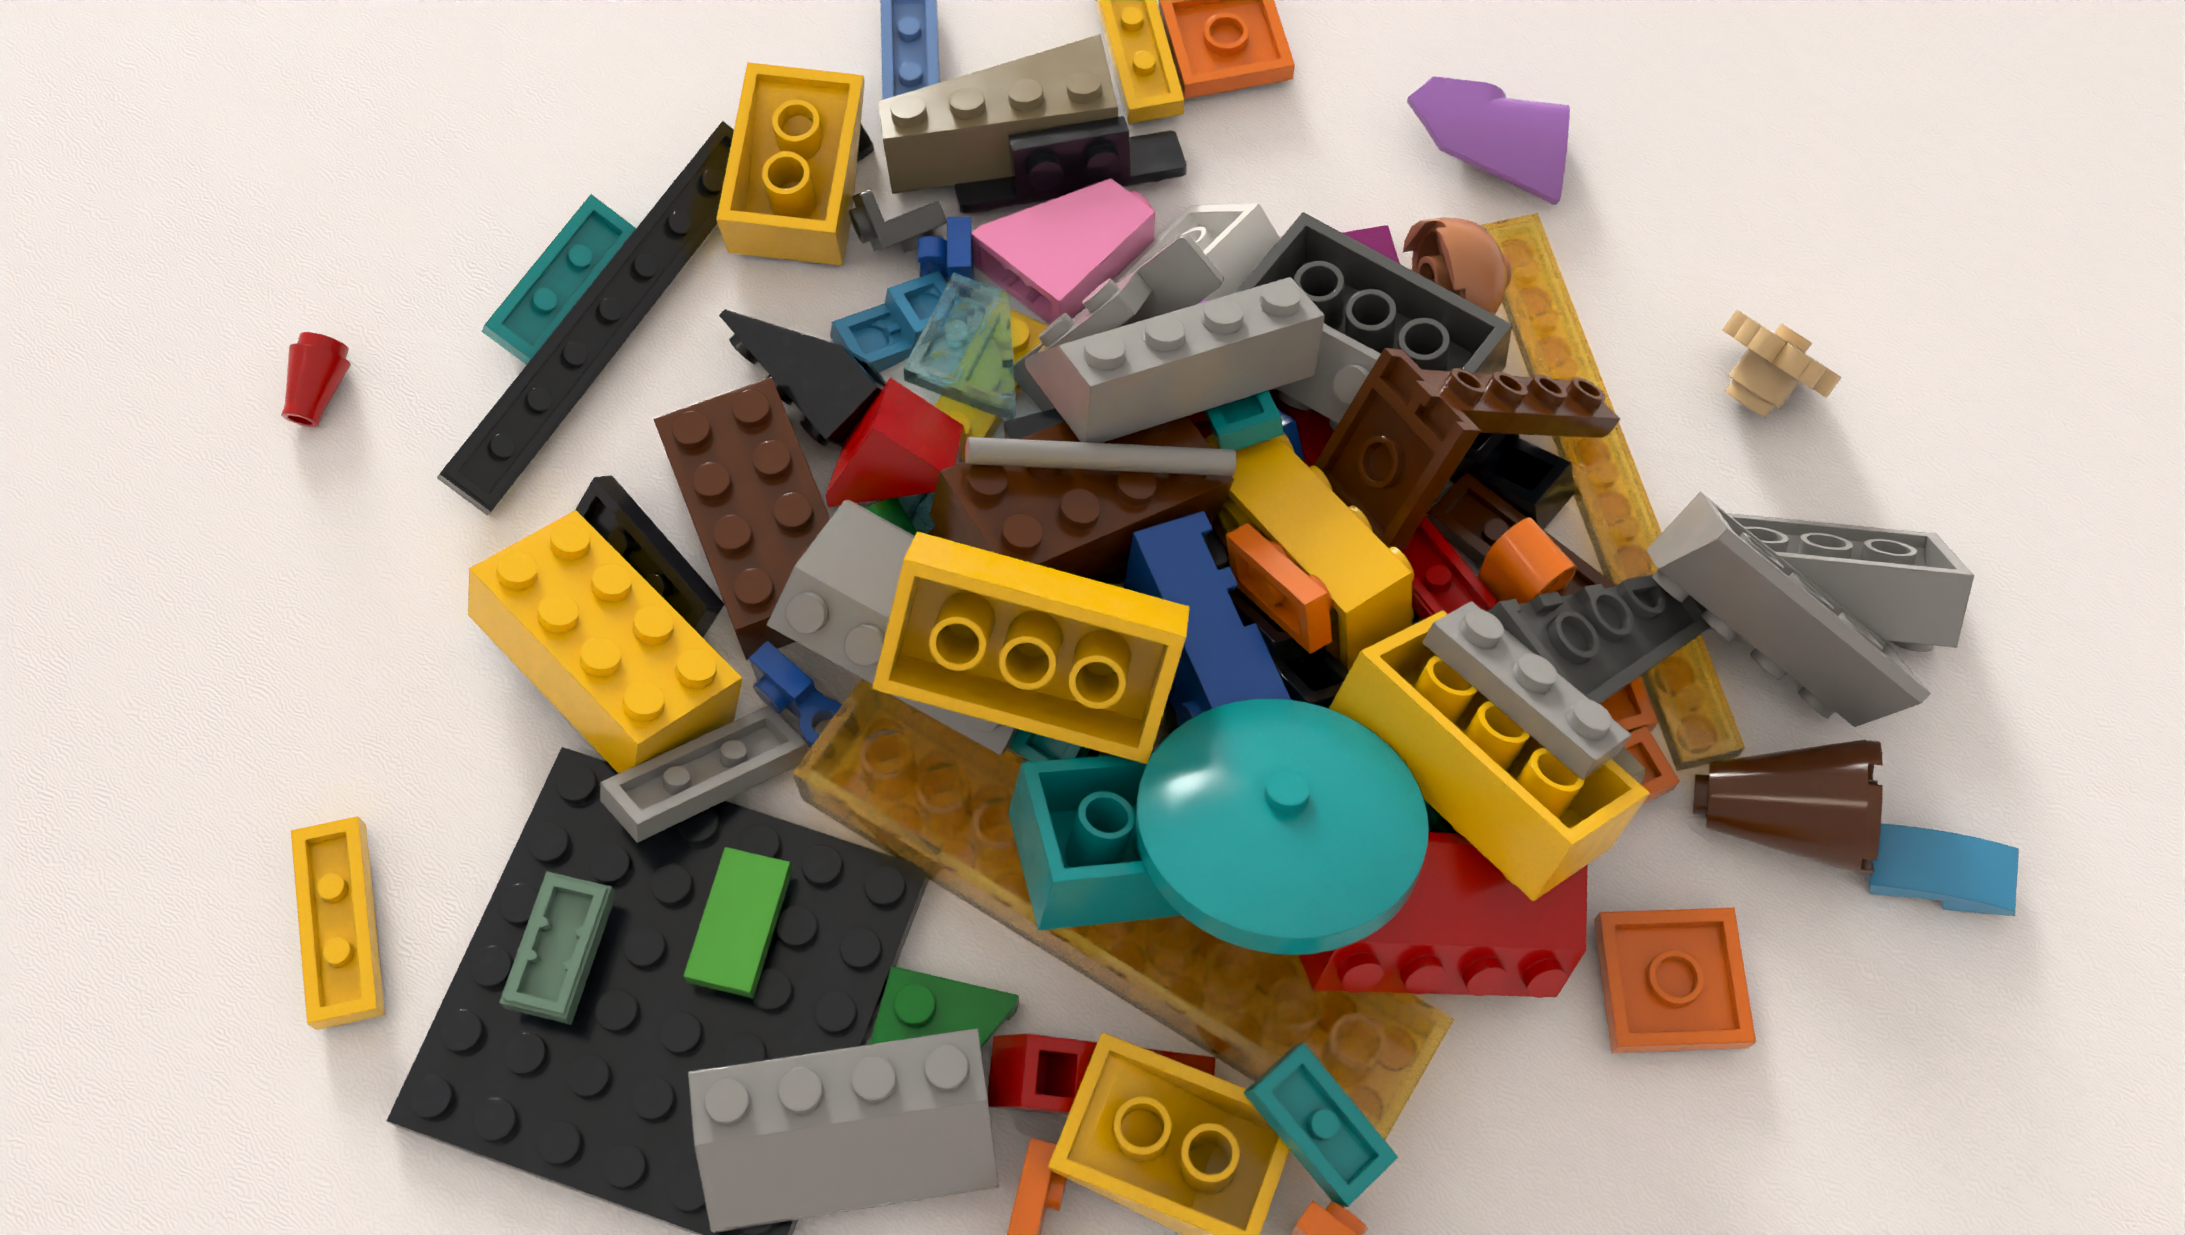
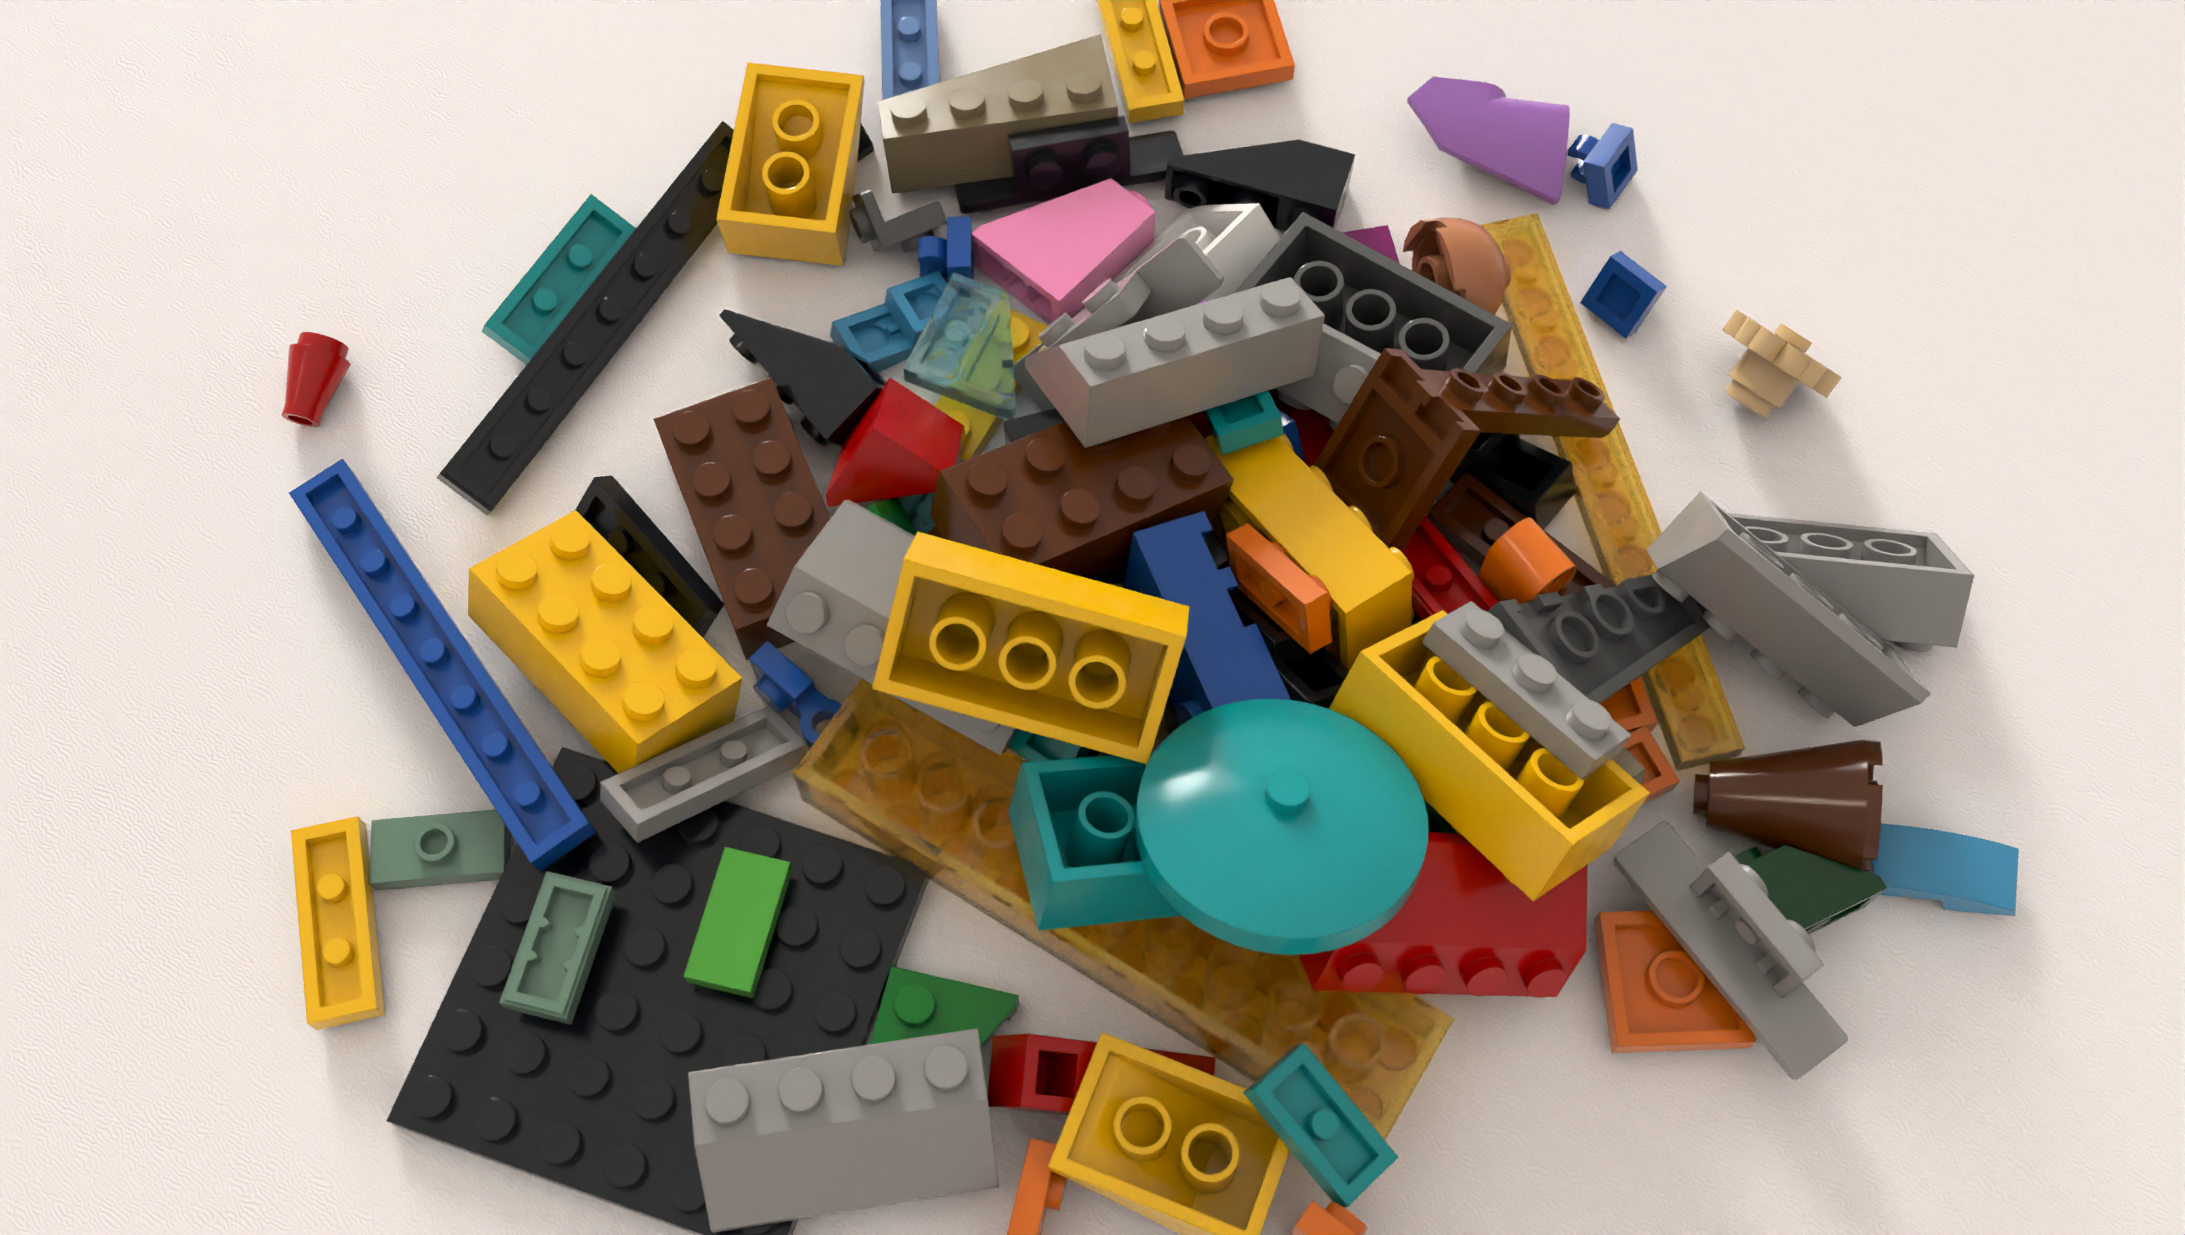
(438, 849): none -> sand green plate
(443, 667): none -> blue plate
(1099, 456): light grey bar -> none
(1278, 176): none -> black slope
(1605, 163): none -> blue tile
(1623, 294): none -> blue tile
(1738, 943): none -> light grey bracket
(1812, 887): none -> dark green slope

